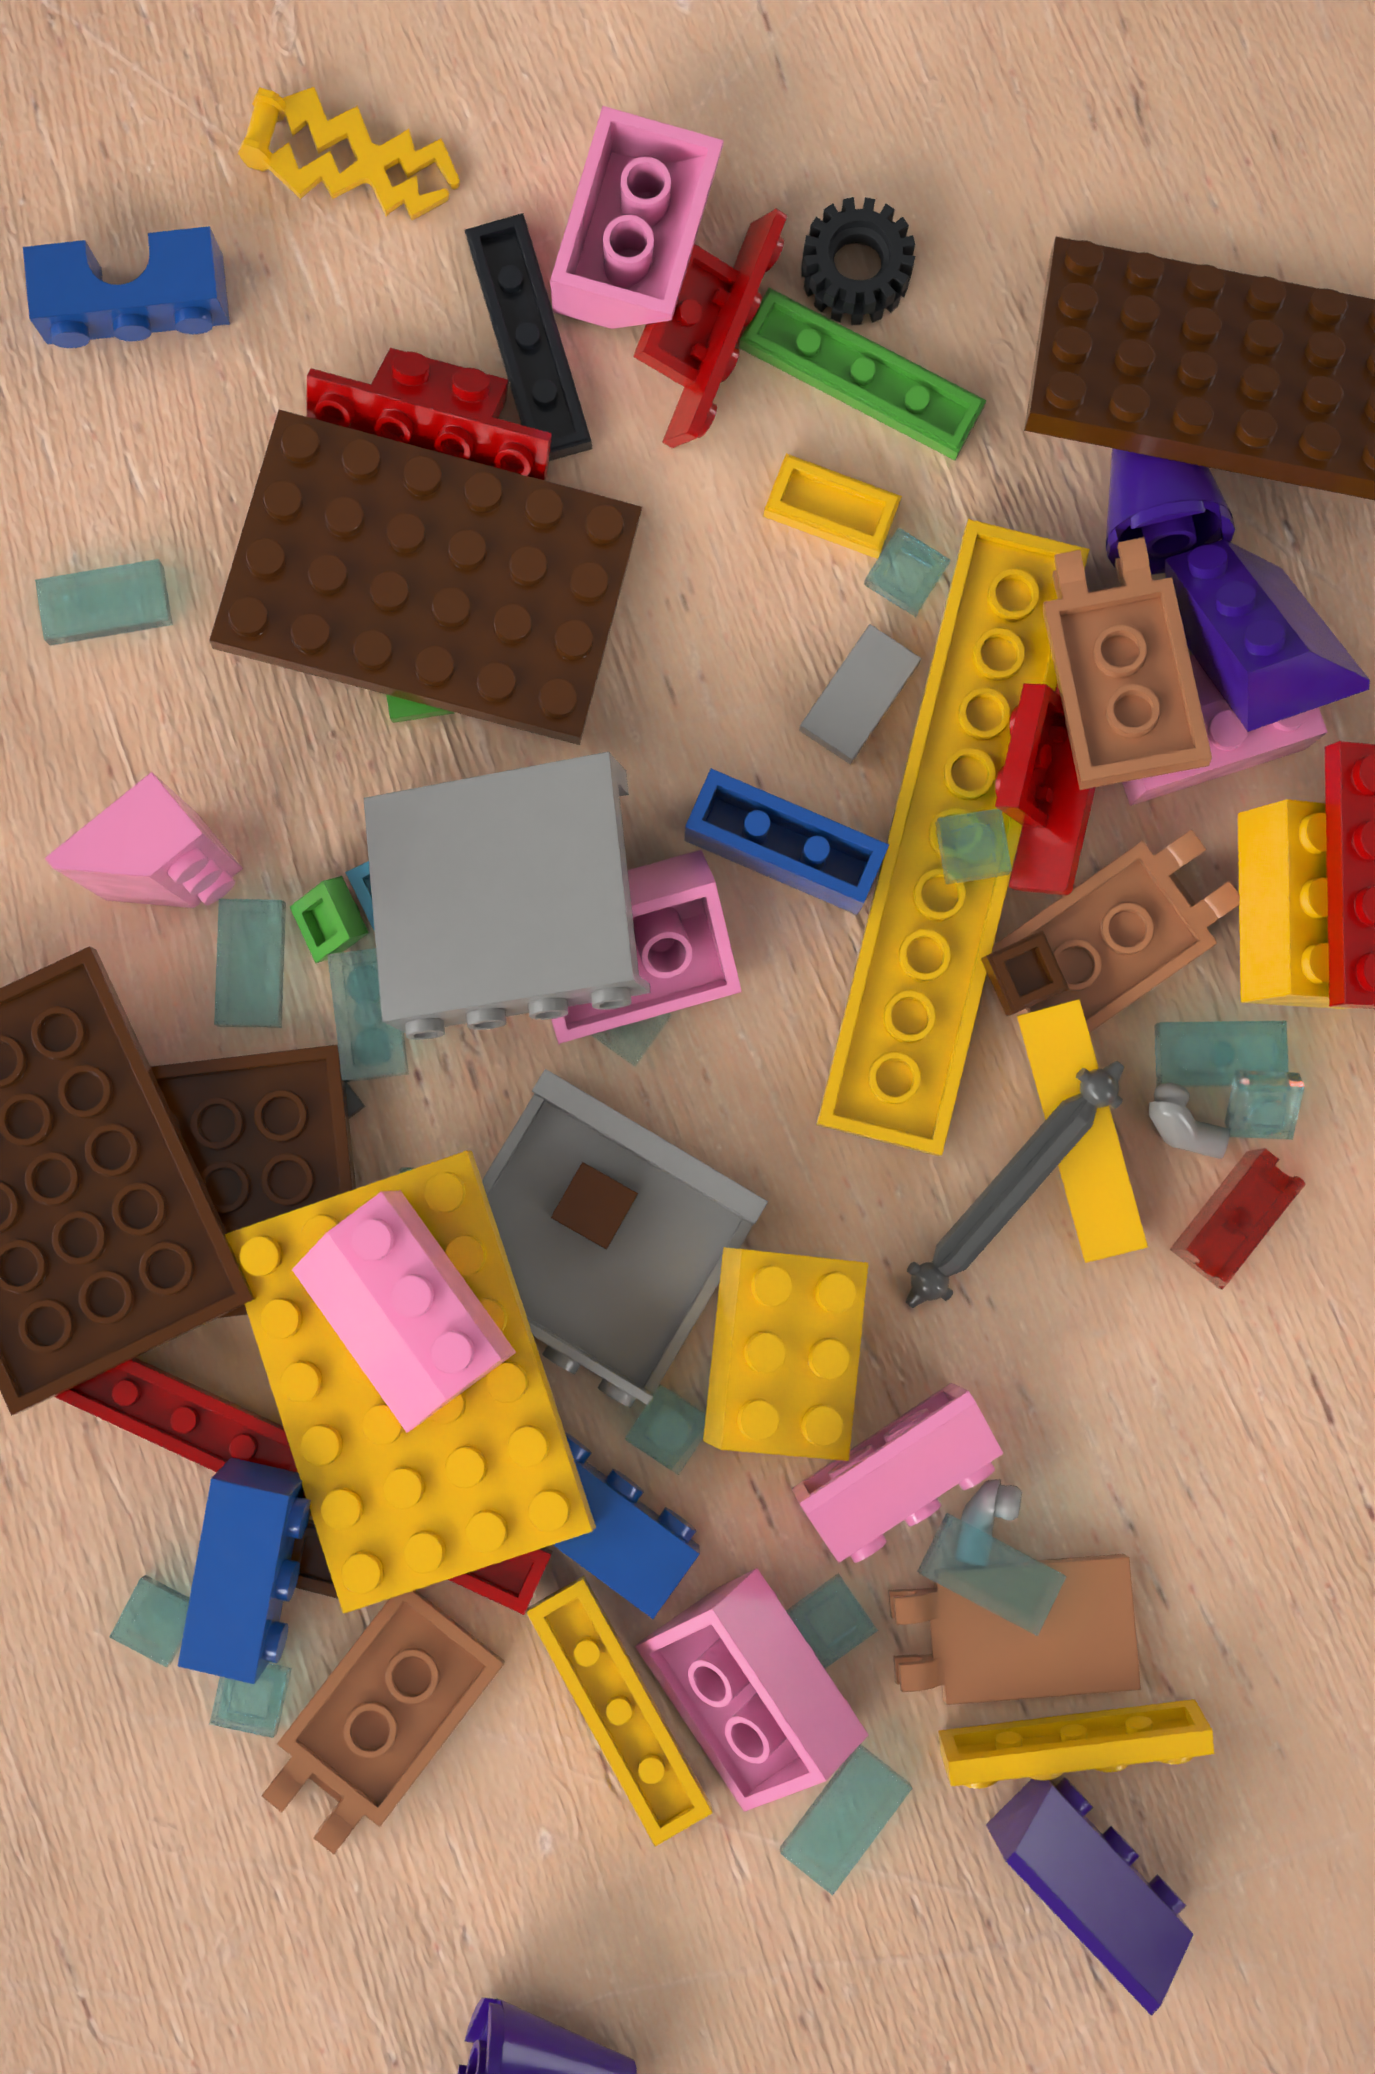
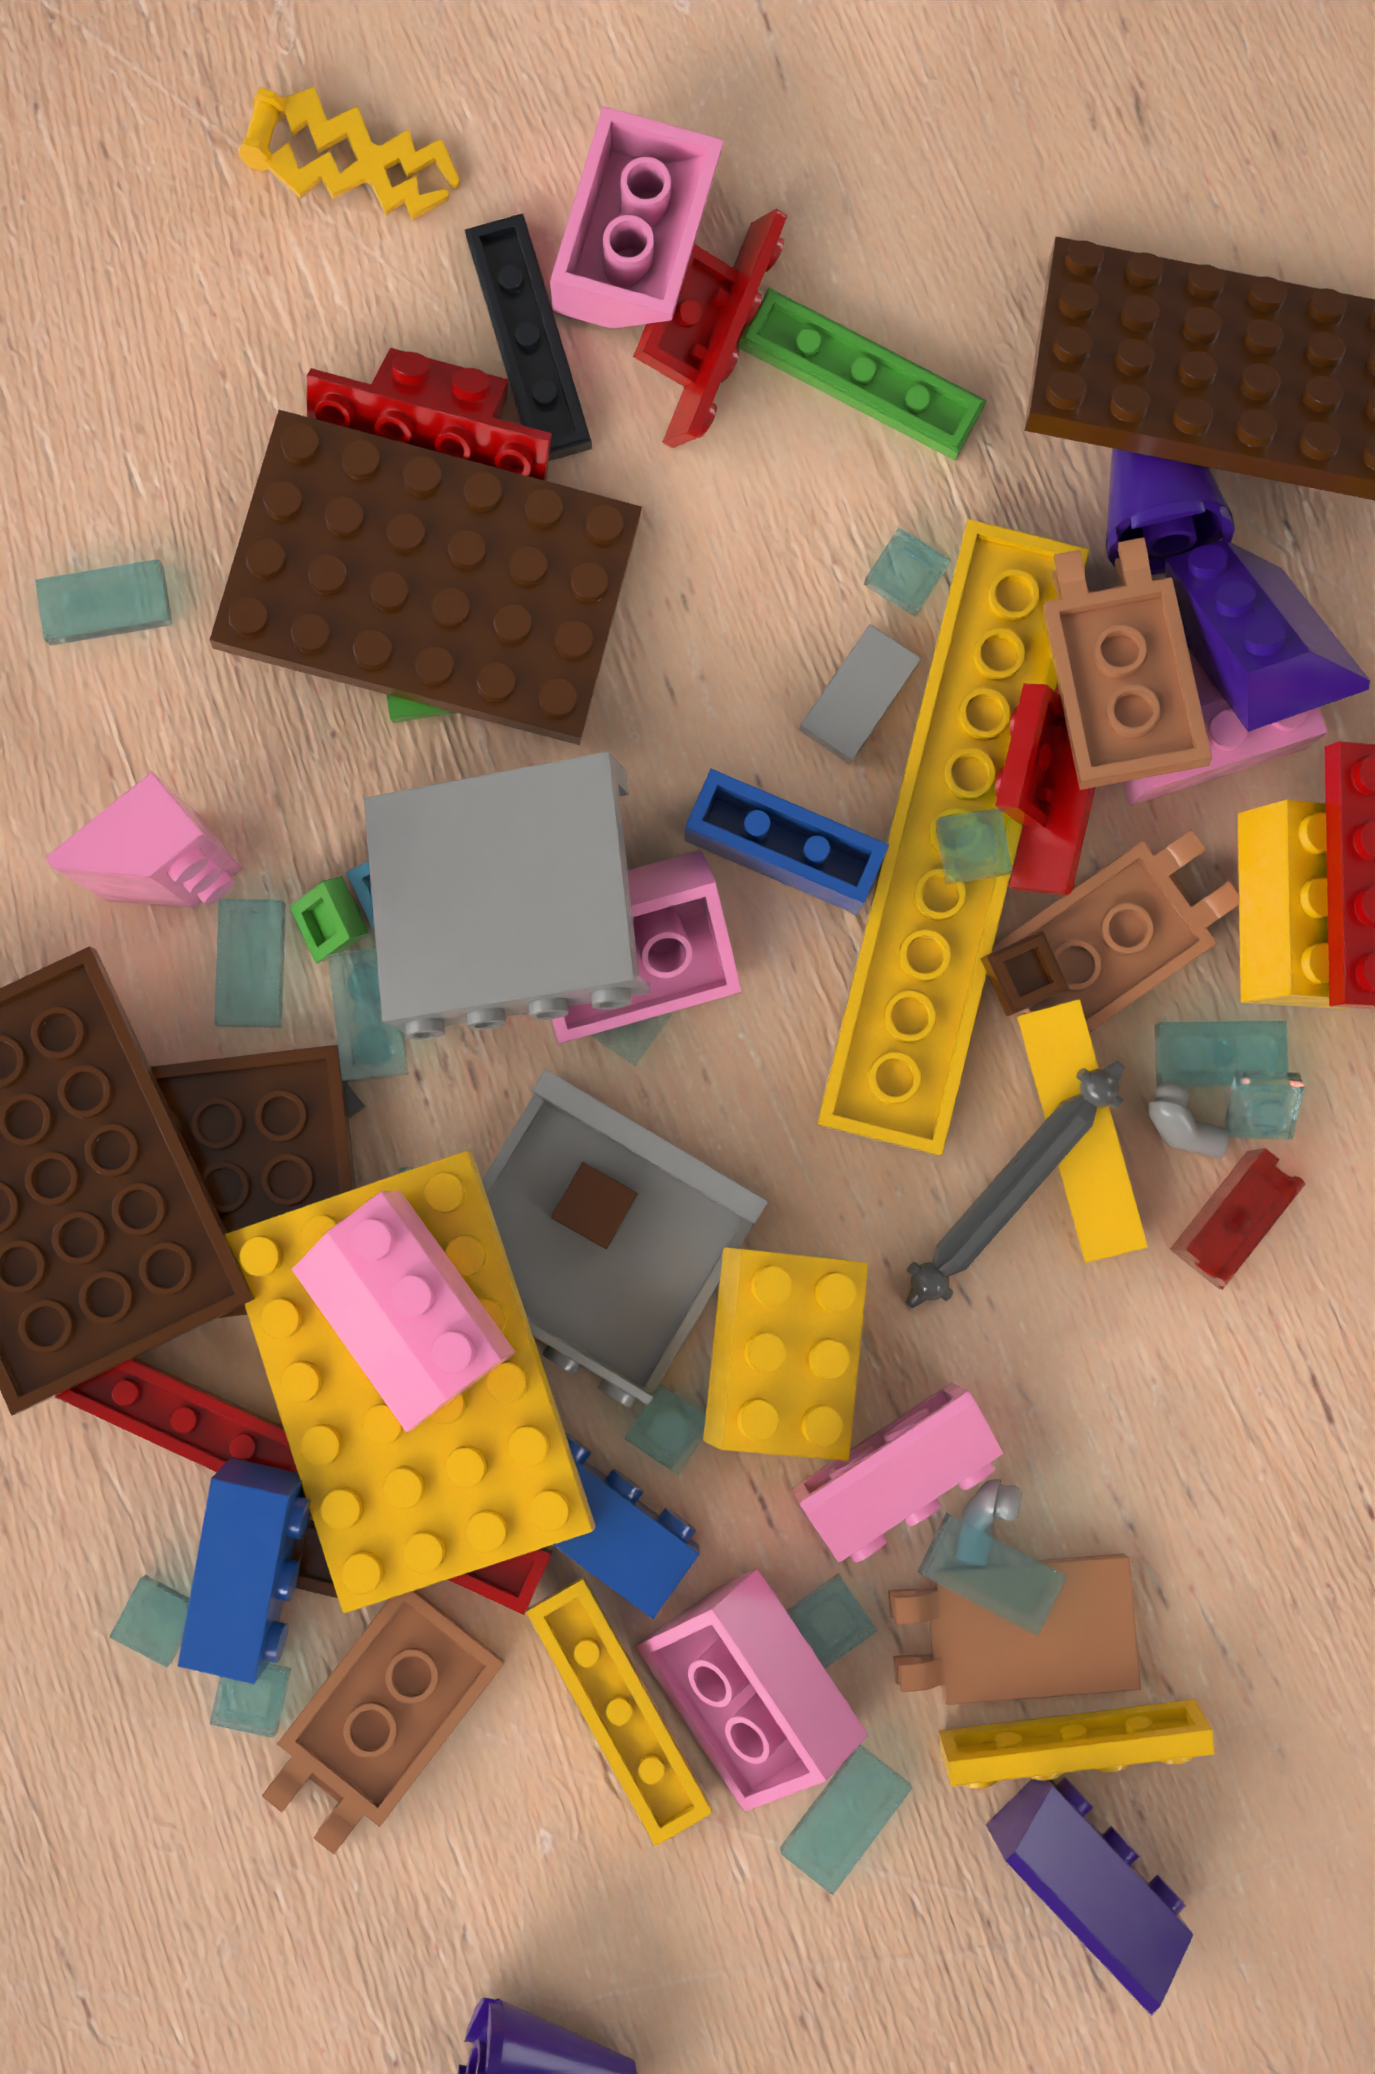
(176, 291): blue arch -> none
(832, 506): yellow tile -> none
(865, 228): black tyre -> none

